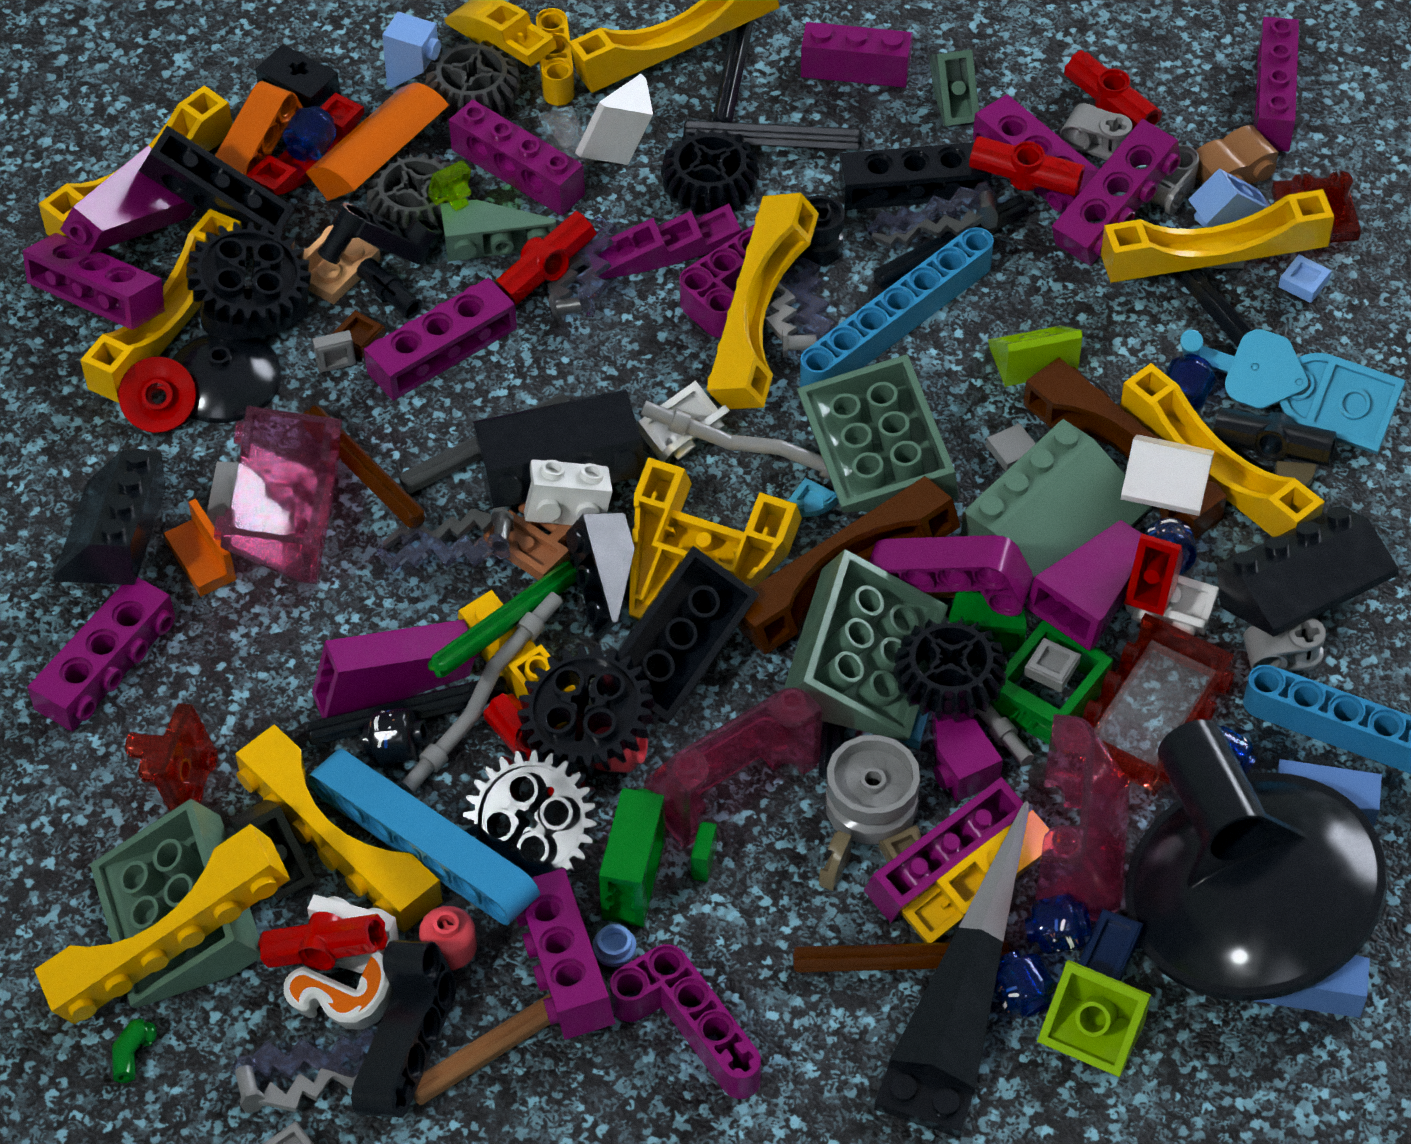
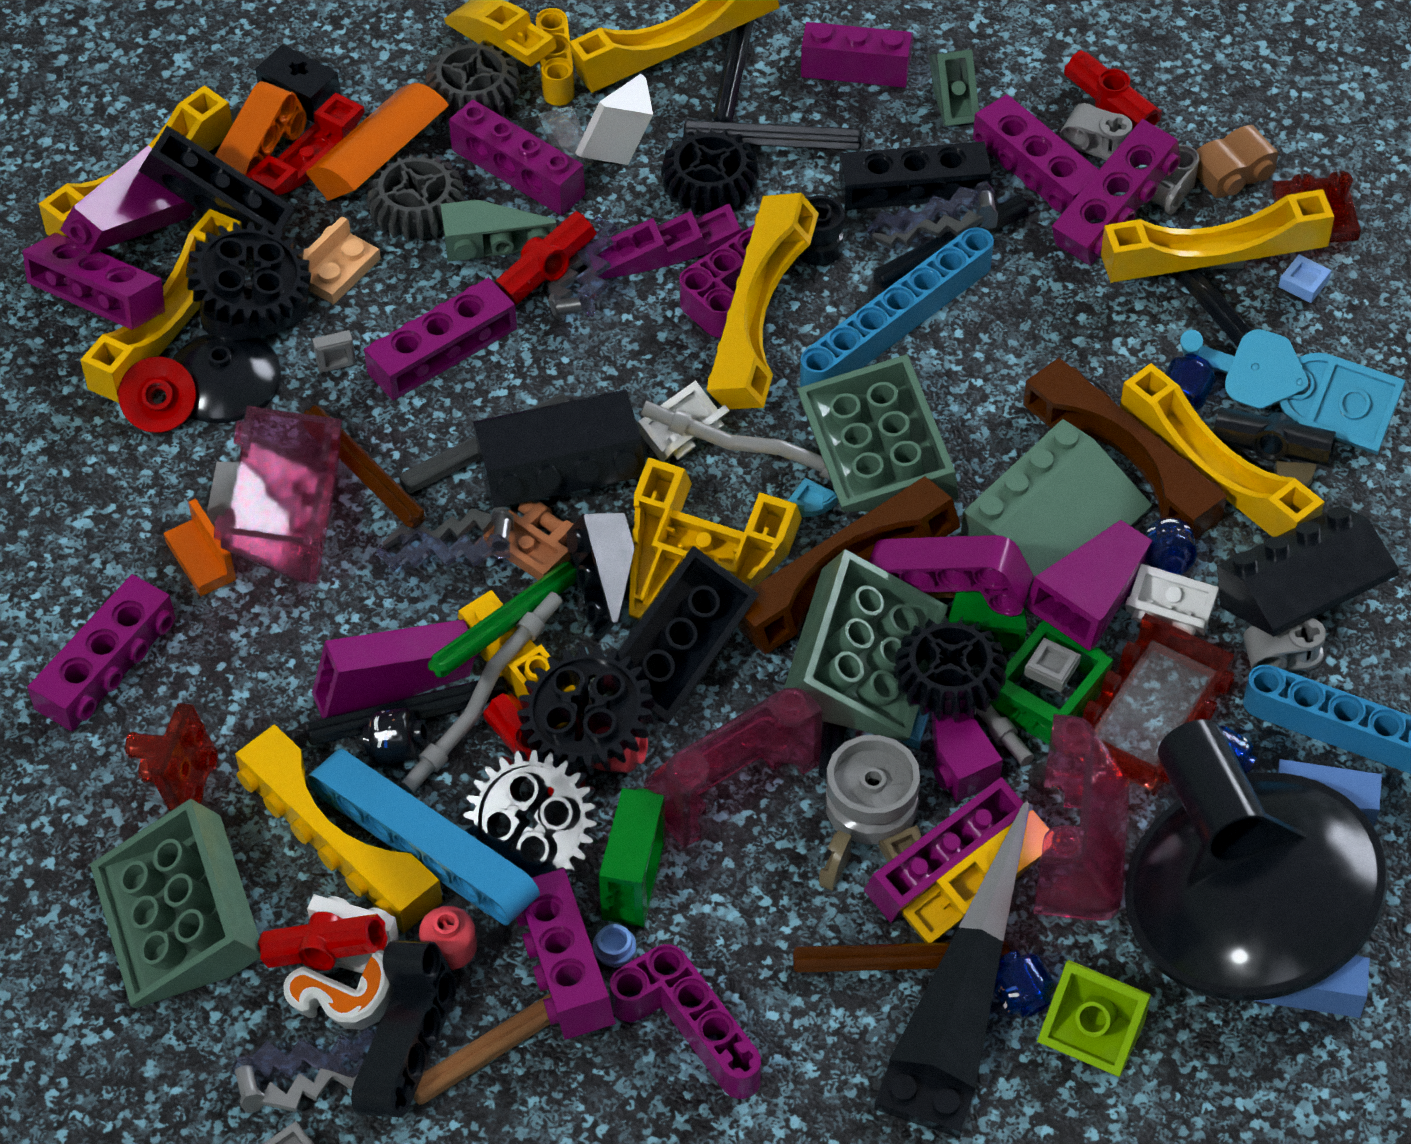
(114, 521): black slope -> none
(124, 1048): green arm -> none
(234, 879): yellow arch -> none
(272, 822): pearl dark grey slope -> none
(309, 133): clear blue head -> none
(354, 222): black beam -> none
(363, 331): reddish brown tile -> none
(378, 278): black pin -> none
(408, 47): light blue slope -> none
(451, 185): clear neon green tile -> none
(566, 491): white bracket -> none
(704, 851): green tile -> none
(817, 325): piece -> none
(1009, 445): light grey tile -> none
(1026, 166): red piece -> none
(1028, 352): lime slope -> none
(1058, 924): clear blue head -> none
(1111, 944): dark blue tile -> none
(1154, 574): red slope -> none
(1167, 474): white slope -> none
(1226, 200): light blue slope -> none
(1277, 81): magenta brick -> none

